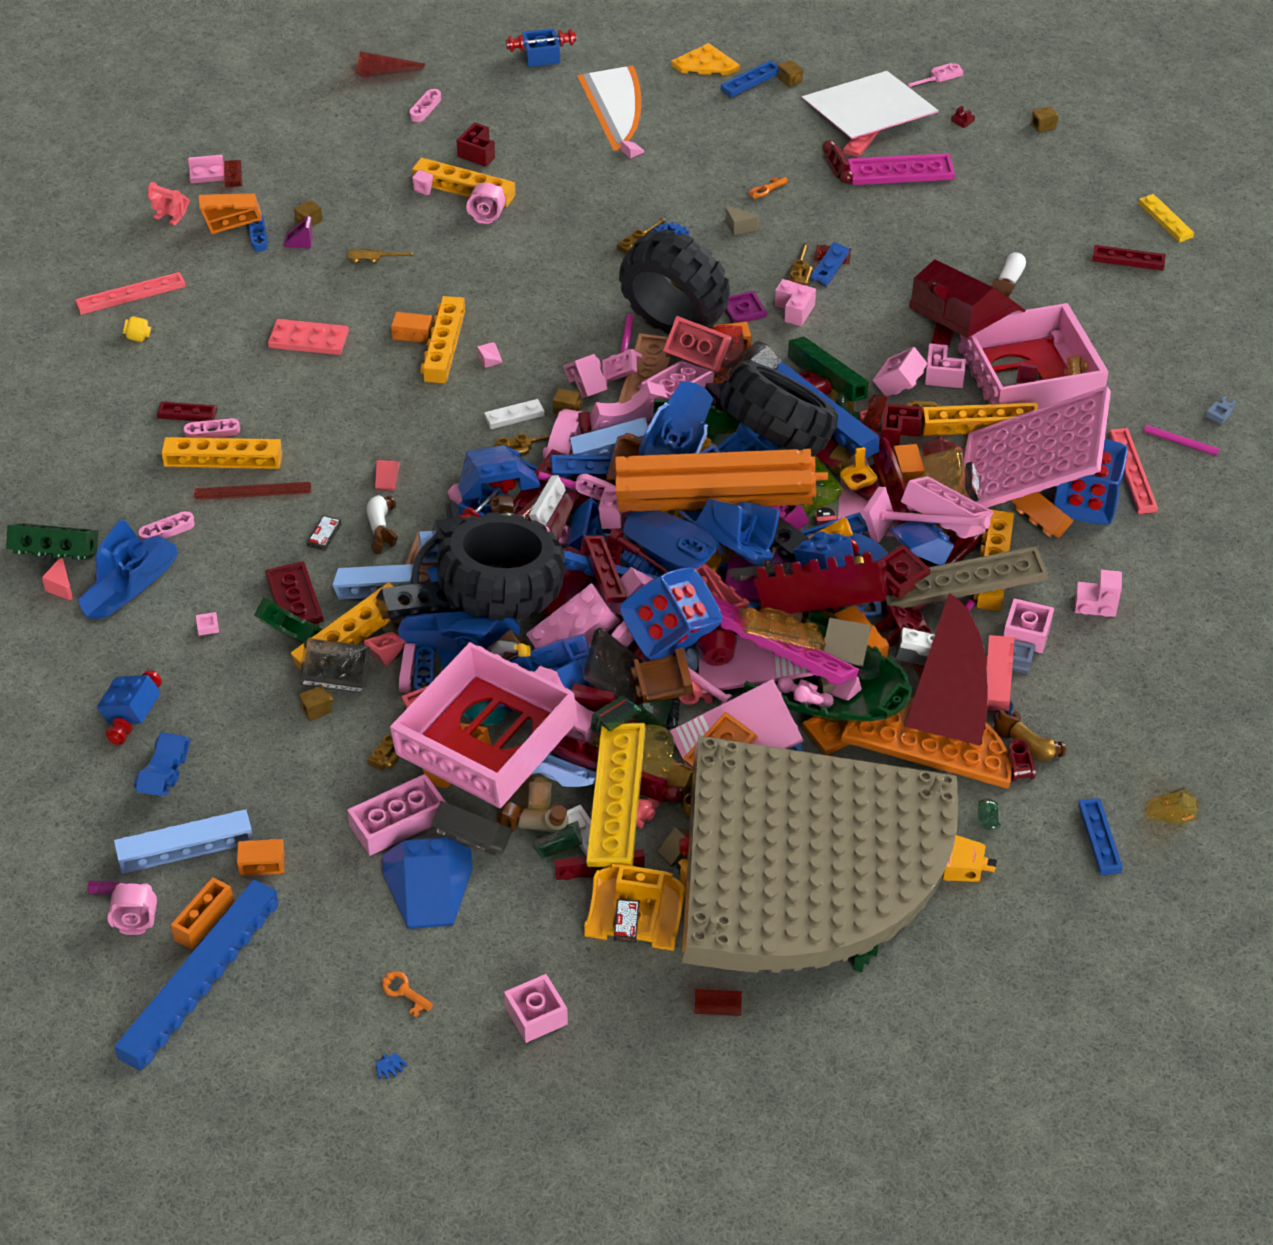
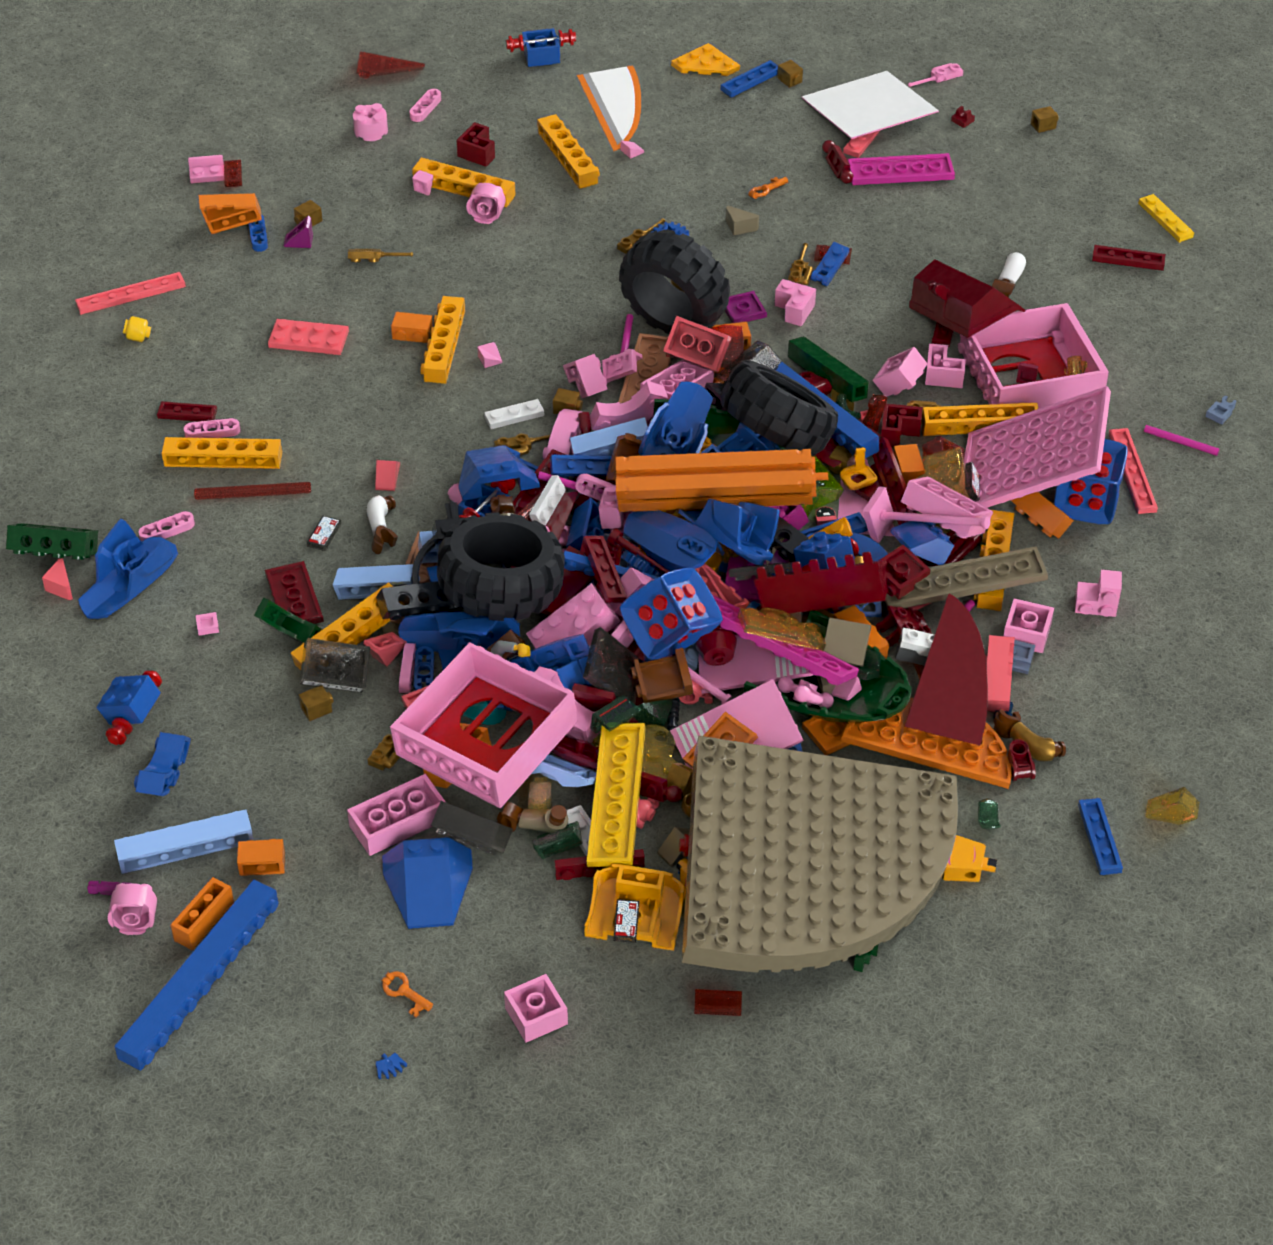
(167, 202): coral piece -> none
(370, 122): none -> bright pink brick
(568, 151): none -> light orange brick

